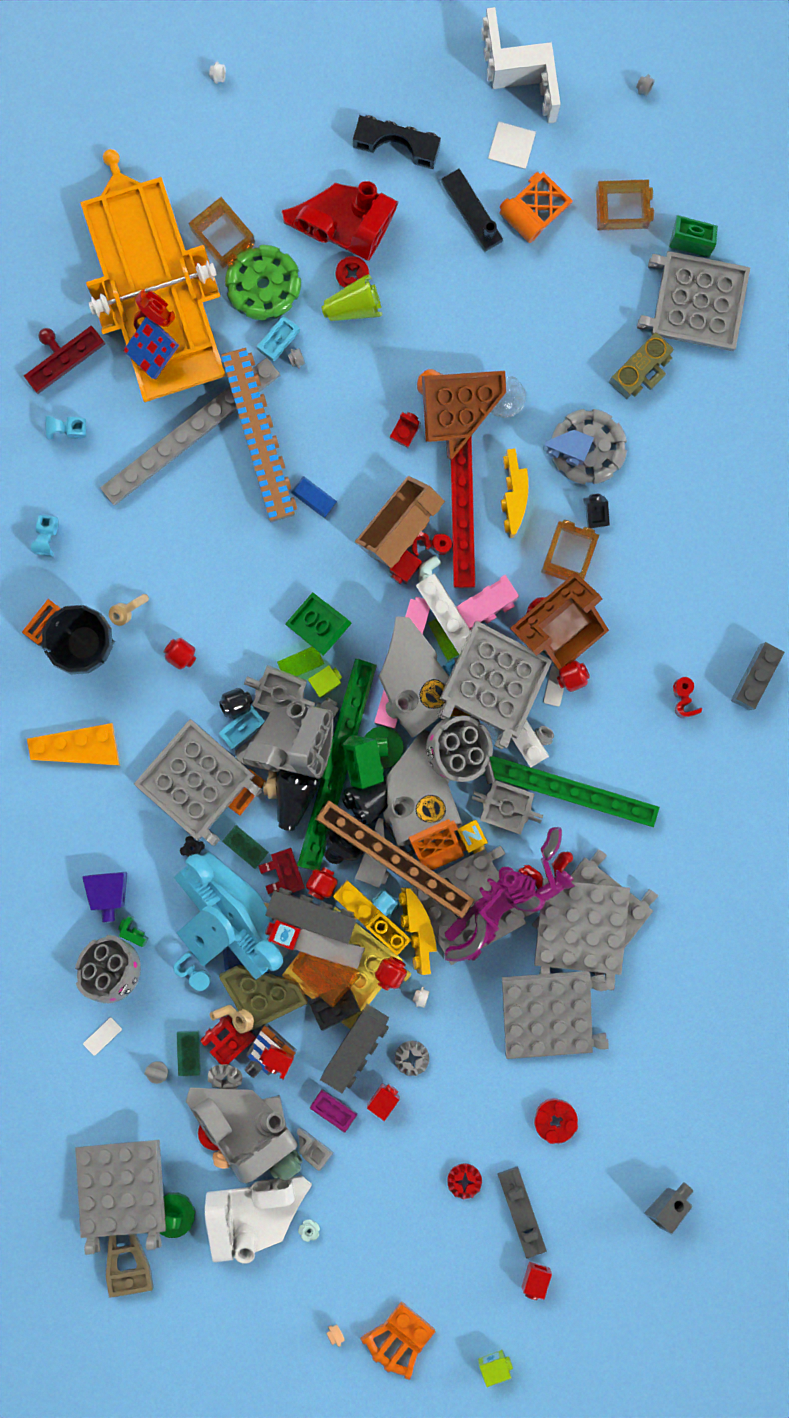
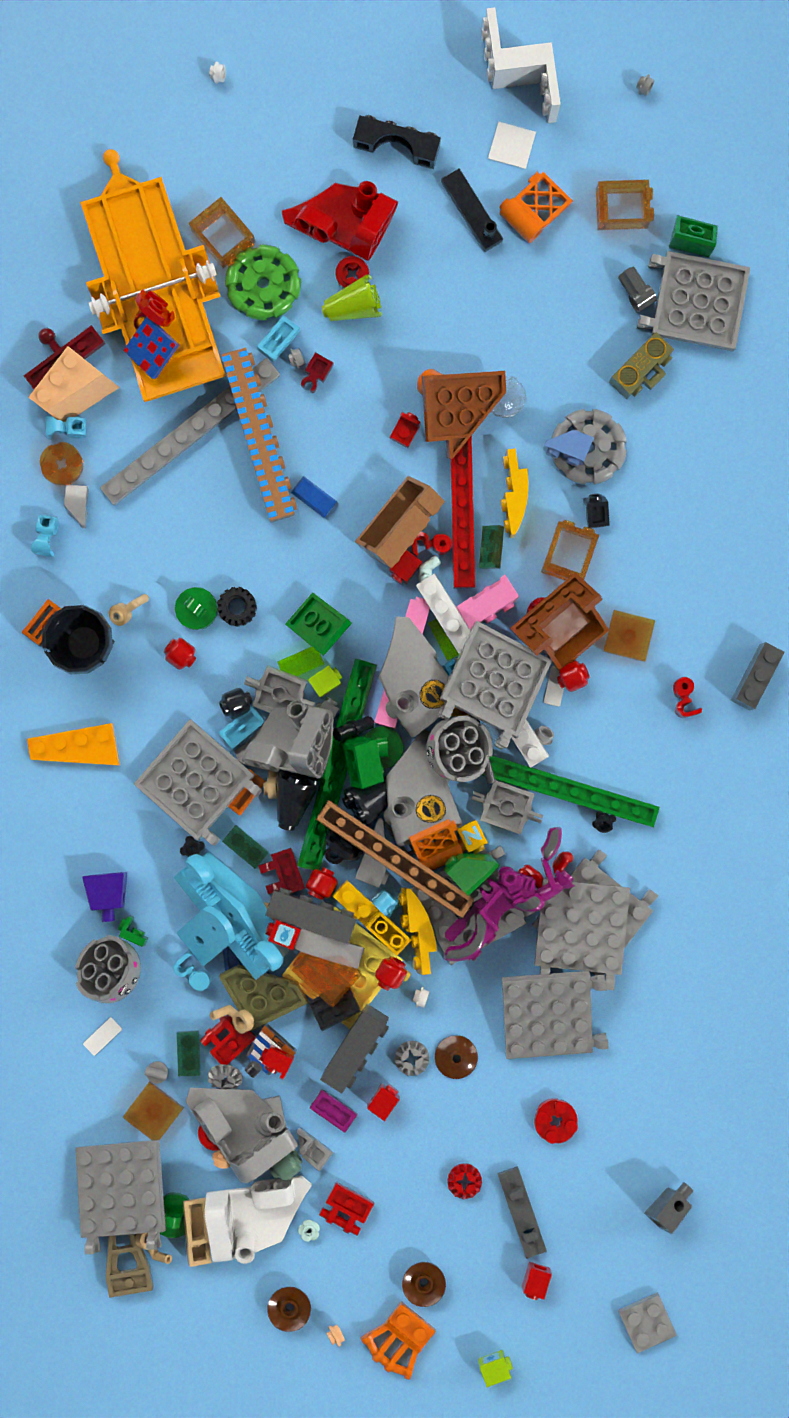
(61, 451): none -> clear orange plate
(71, 386): none -> light nougat wedge
(76, 503): none -> light grey slope
(153, 1112): none -> clear orange plate
(155, 1254): none -> tan plate
(196, 608): none -> green tile
(196, 1232): none -> tan slope
(237, 593): none -> black tyre
(287, 1319): none -> reddish brown dish
(318, 370): none -> dark red plate
(350, 1203): none -> red plate
(353, 728): none -> black pin
(426, 1294): none -> reddish brown dish
(453, 1046): none -> reddish brown dish
(470, 870): none -> green slope
(491, 547): none -> clear green plate
(604, 822): none -> black plate
(629, 635): none -> clear orange plate
(639, 293): none -> dark grey piece
(647, 1322): none -> light grey plate

